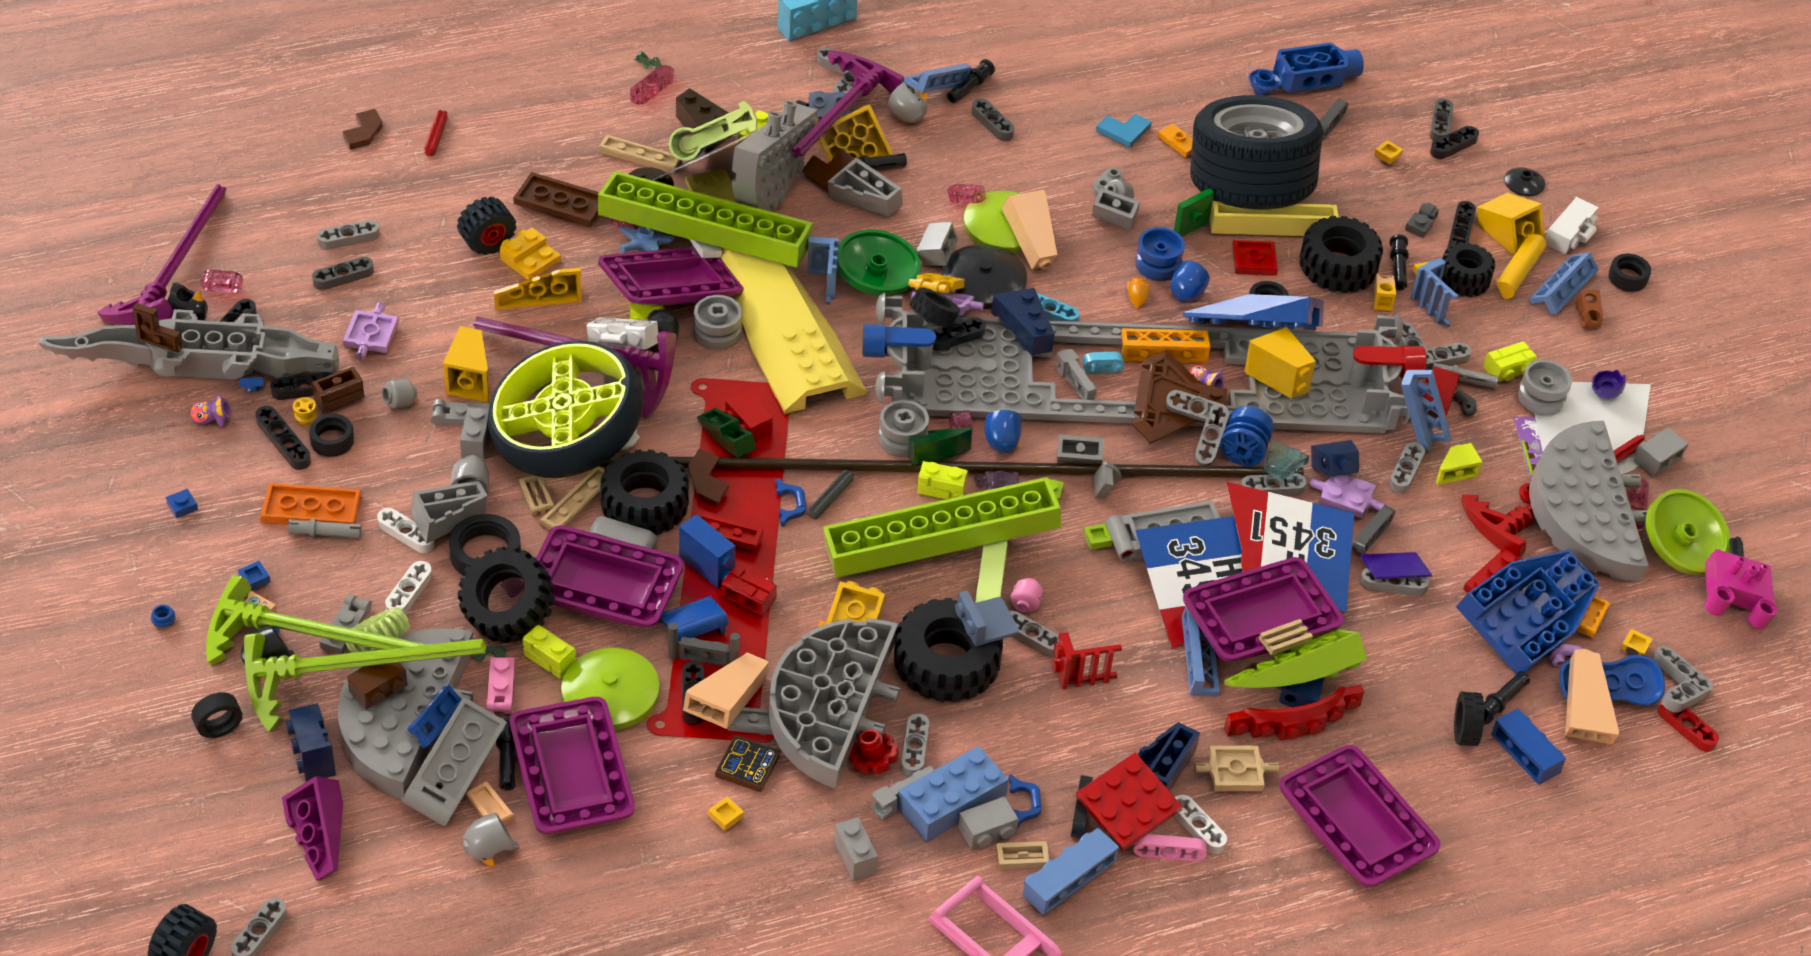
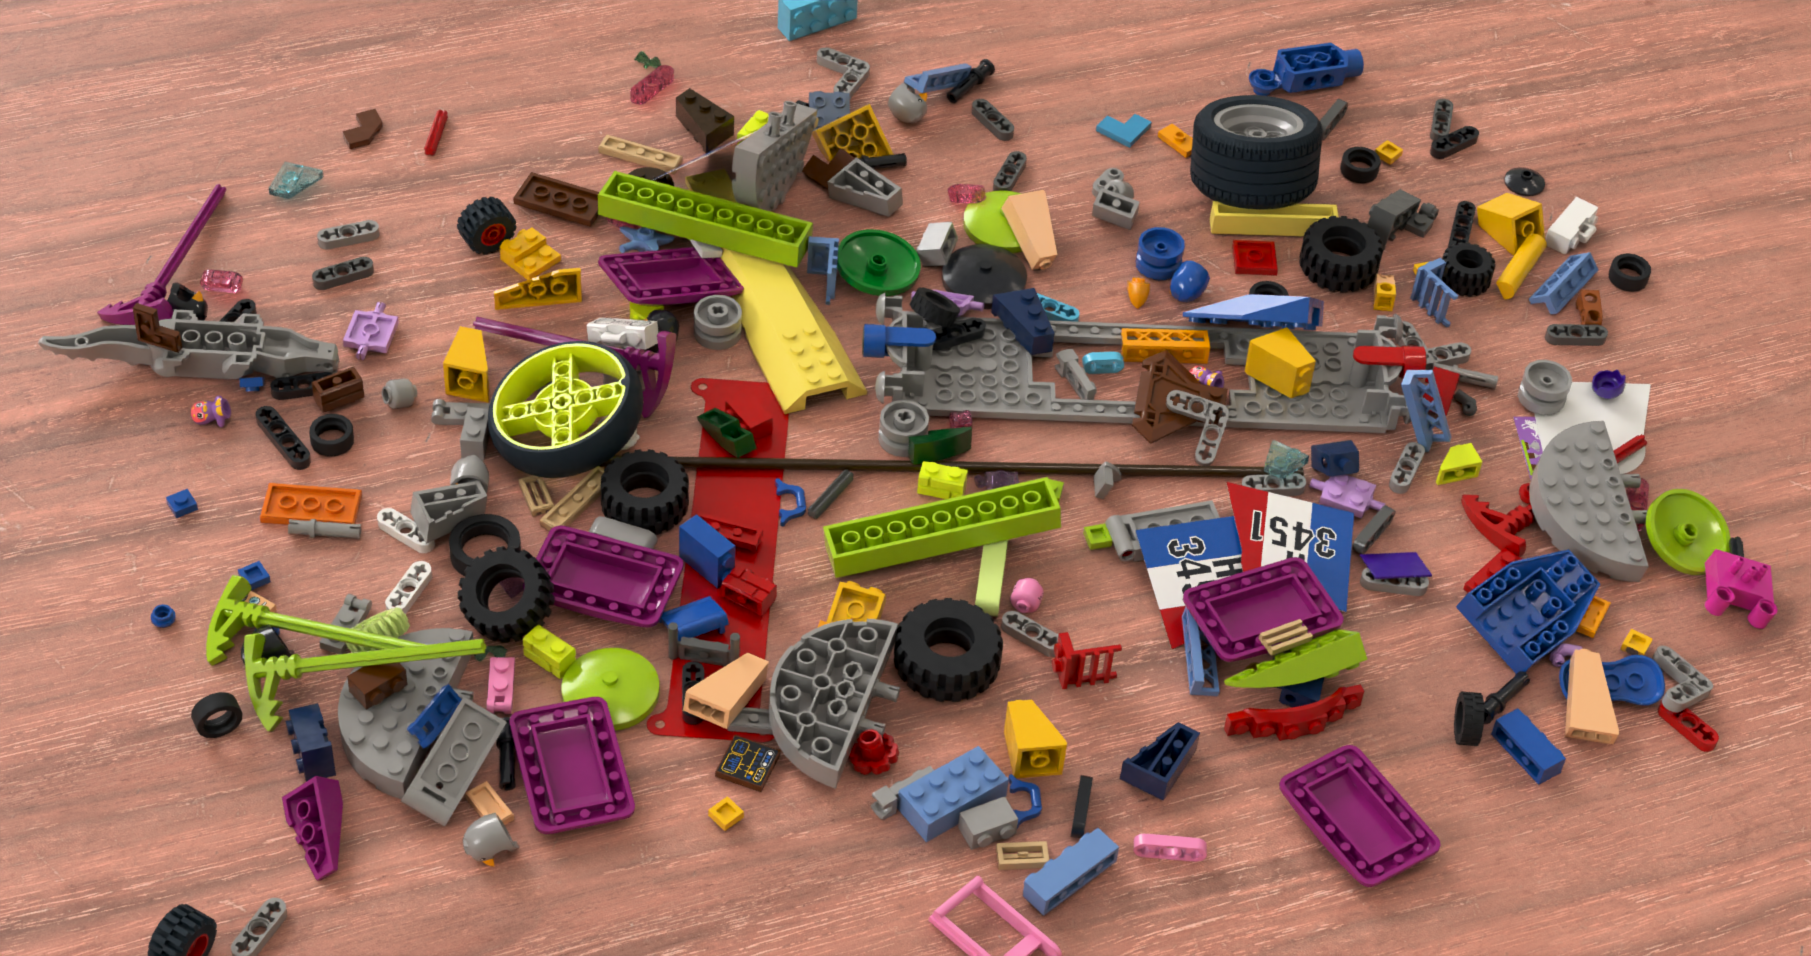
(293, 179): none -> clear light blue wing
(304, 411): yellow wheel -> none
(705, 485): reddish brown tile -> none
(715, 132): yellowish green piece -> none
(855, 849): light grey brick -> none
(867, 75): magenta piece -> none
(911, 736): light grey beam -> none
(937, 283): yellow plate -> none
(985, 620): sand blue bracket -> none
(1003, 430): blue piece -> none
(1009, 166): none -> dark grey beam
(1032, 741): none -> yellow slope
(1080, 449): light grey brick -> none
(1128, 801): red plate -> none
(1194, 212): green plate -> none
(1196, 813): white beam -> none
(1236, 768): tan plate -> none
(1246, 436): blue wheel -> none
(1357, 174): none -> black tyre
(1392, 214): none -> dark grey wedge
(1399, 255): black pin -> none
(1509, 361): neon yellow brick -> none
(1561, 334): none -> dark grey beam
(1660, 451): light grey brick -> none

